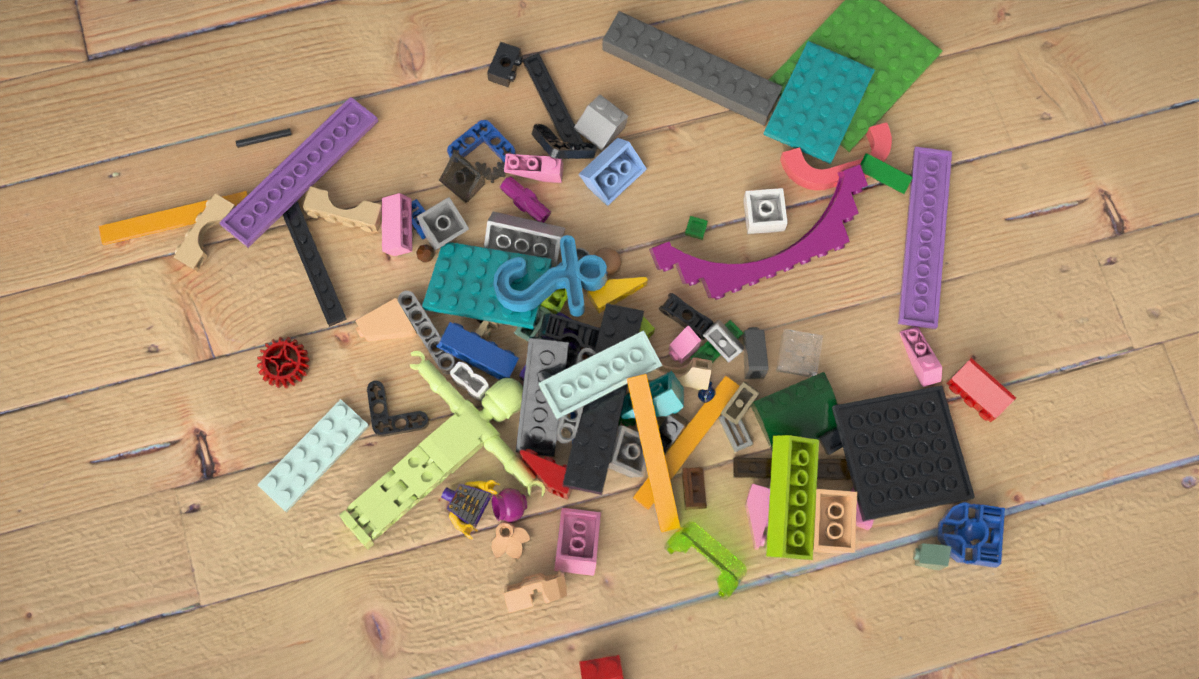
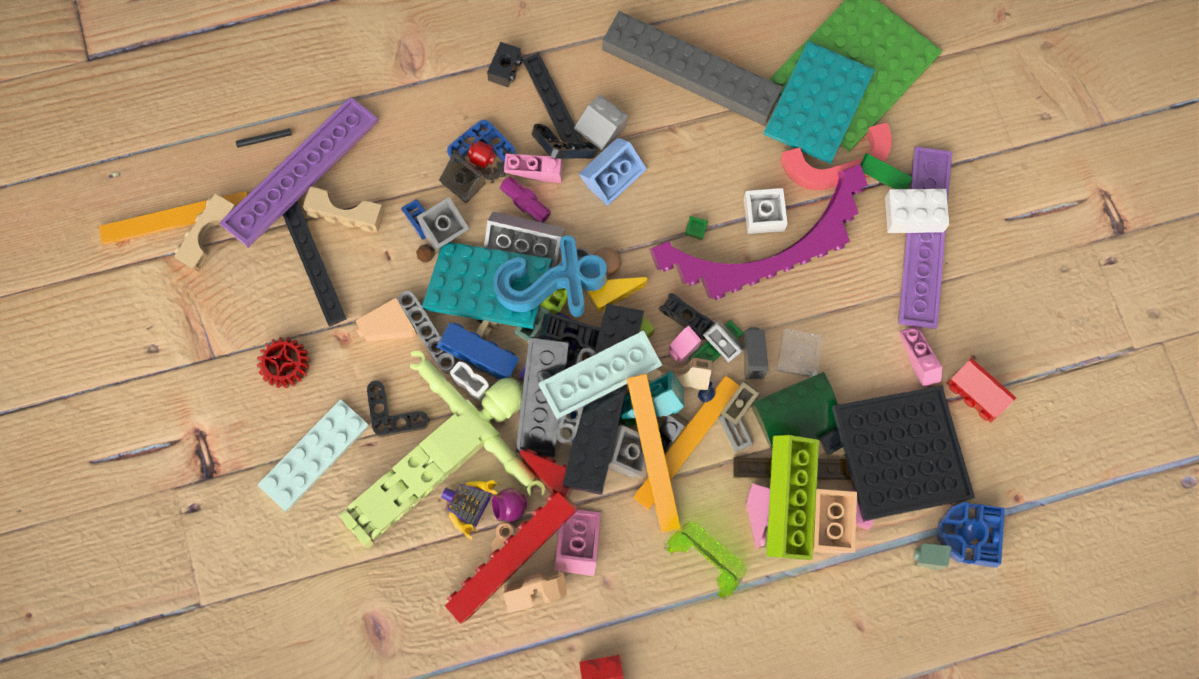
(396, 224): bright pink brick -> none
(481, 154): none -> red head
(511, 557): none -> red brick
(694, 488): reddish brown hinge -> none
(916, 210): none -> white brick

